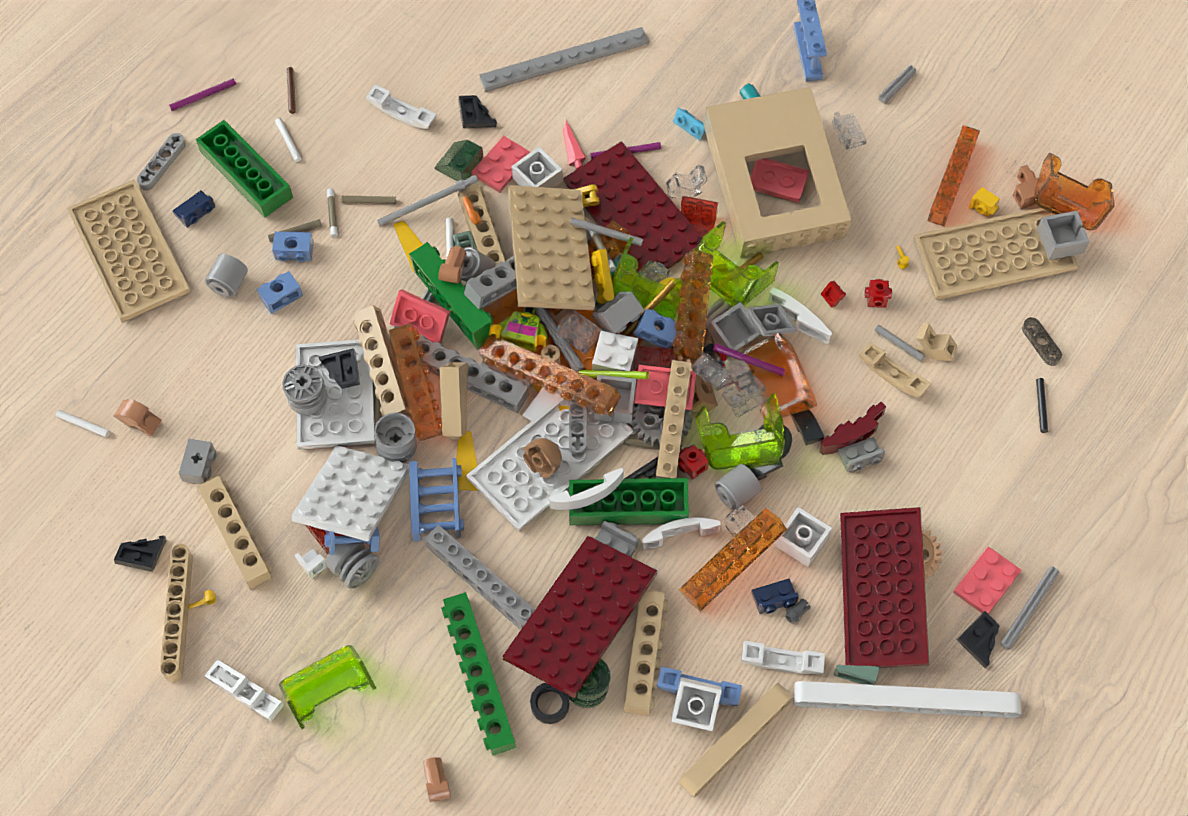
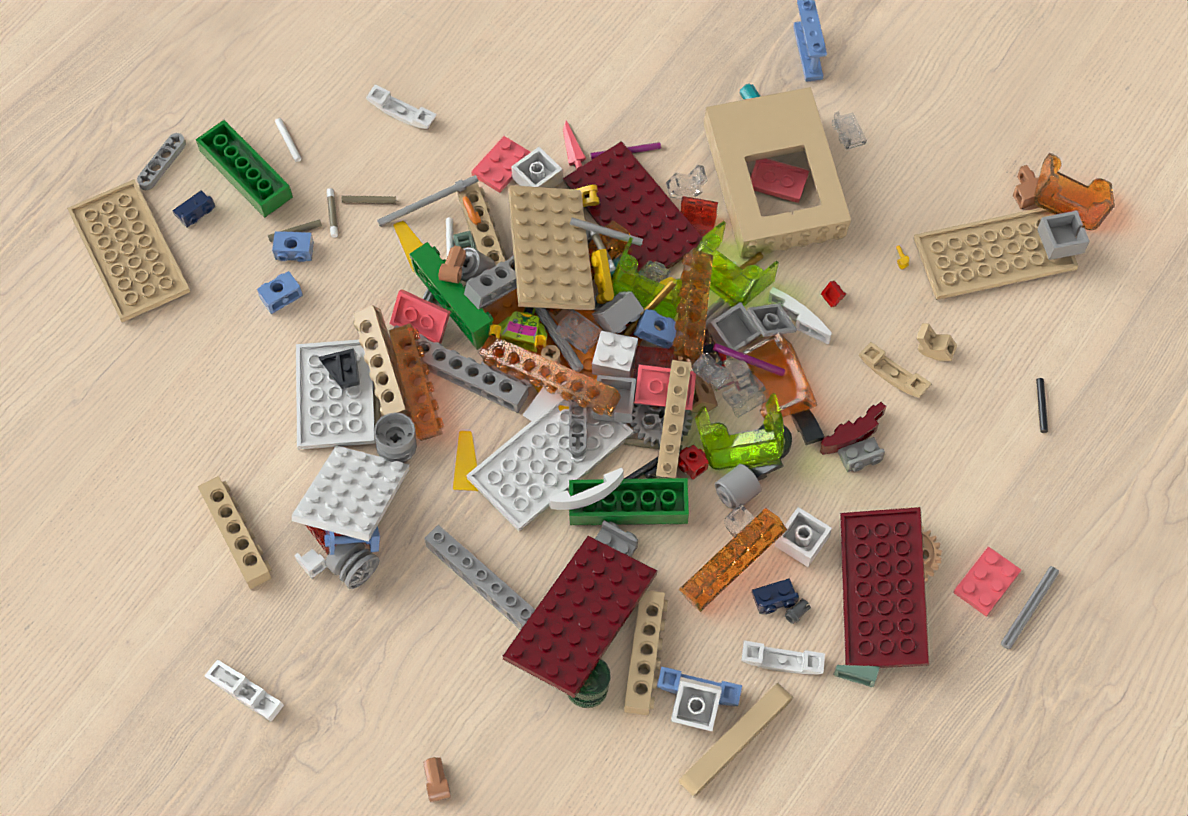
(82, 423): white bar -> none
(136, 414): nougat brick -> none
(140, 554): black wing -> none
(180, 620): tan beam -> none
(197, 461): light grey brick -> none
(205, 93): magenta bar -> none
(209, 599): yellow hand -> none
(226, 275): light grey piece -> none
(291, 90): reddish brown bar -> none
(305, 389): light grey wheel -> none
(323, 681): clear neon green windscreen -> none
(417, 491): medium blue fence -> none
(454, 398): tan slope -> none
(460, 160): clear green slope -> none
(474, 113): black wing -> none
(504, 739): green brick -> none
(543, 456): medium nougat cylinder -> none
(546, 718): black tyre -> none
(563, 59): light grey plate -> none
(626, 374): lime bar -> none
(689, 123): medium azure hinge -> none
(704, 525): white slope -> none
(878, 293): red brick -> none
(900, 343): light grey bar -> none
(905, 76): light grey axle -> none
(907, 699): white beam -> none
(953, 176): clear orange brick -> none
(980, 638): black wing -> none
(984, 202): yellow brick -> none
(1042, 350): clear smoke beam -> none

